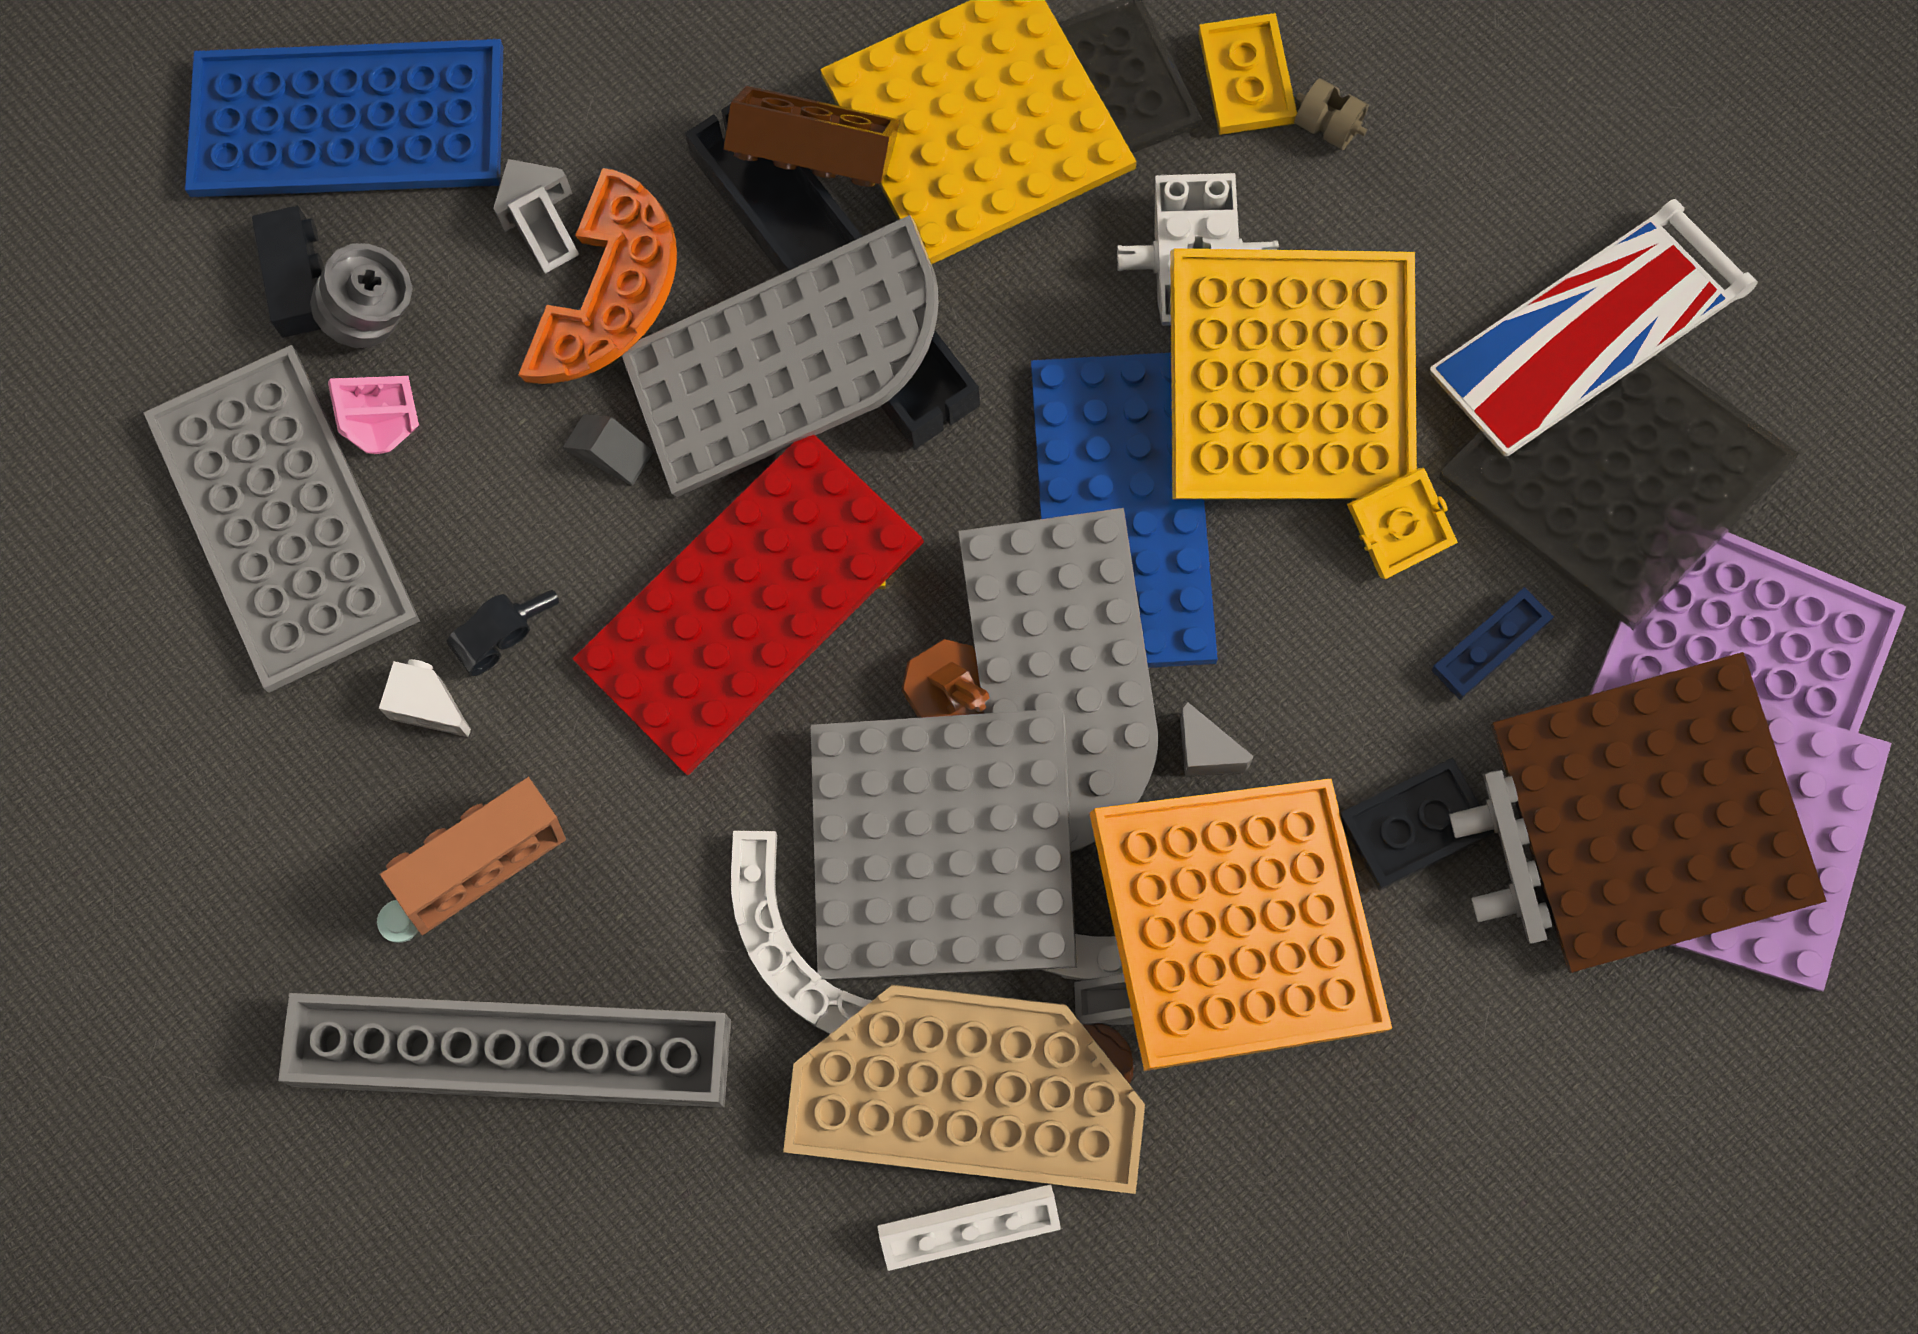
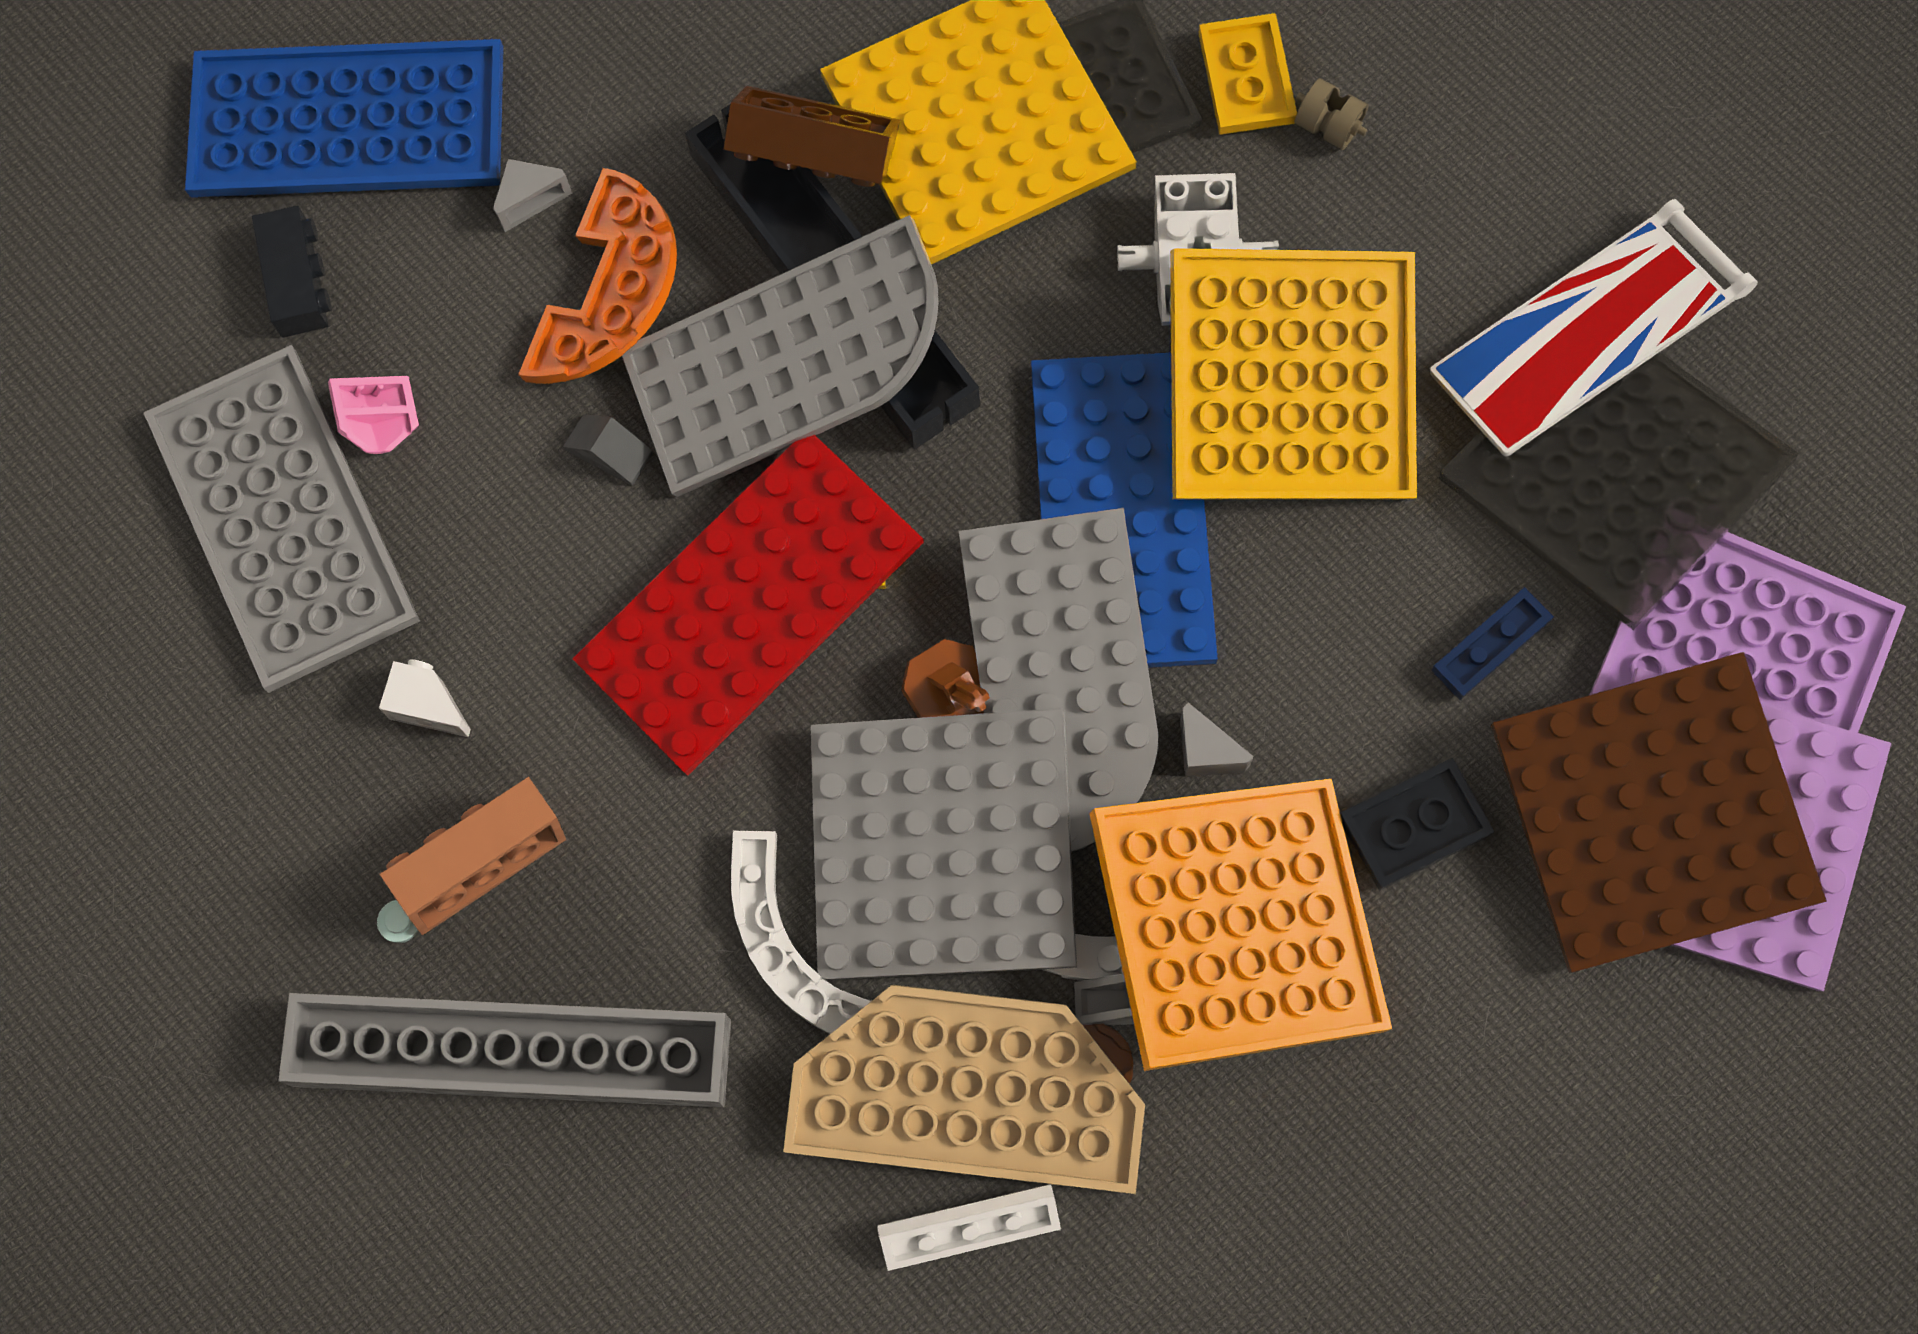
(361, 295): flat silver wheel -> none
(494, 624): black beam -> none
(542, 228): light grey slope -> none
(1402, 523): yellow plate -> none
(1524, 876): light grey plate -> none

